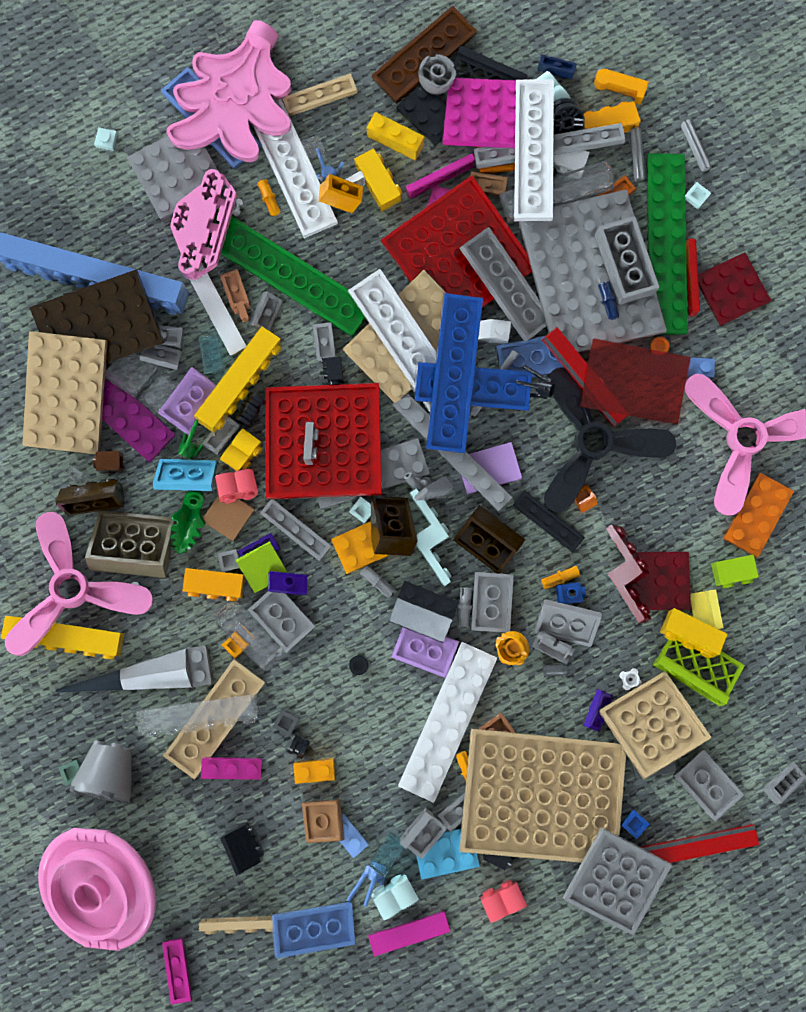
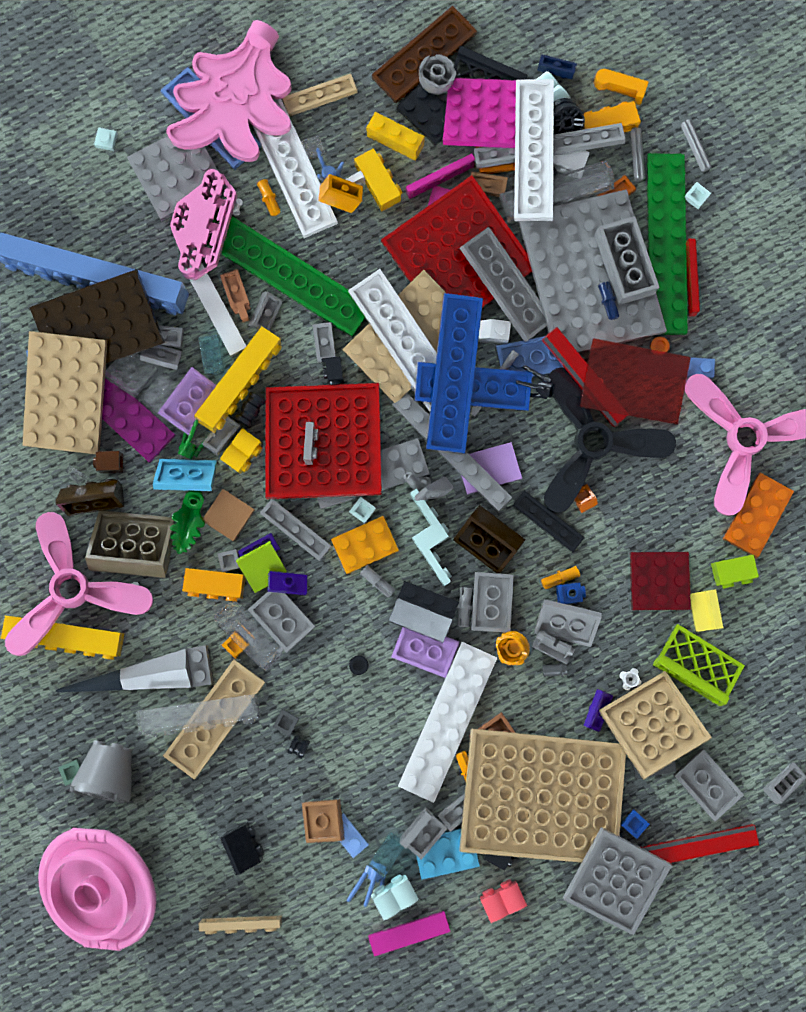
(177, 971): dark pink plate -> none
(231, 768): dark pink plate -> none
(236, 486): coral brick -> none
(313, 929): medium blue plate -> none
(314, 770): light orange brick -> none
(392, 526): dark brown slope -> none
(629, 573): bracket -> none
(693, 633): yellow brick -> none
(732, 289): dark red plate -> none

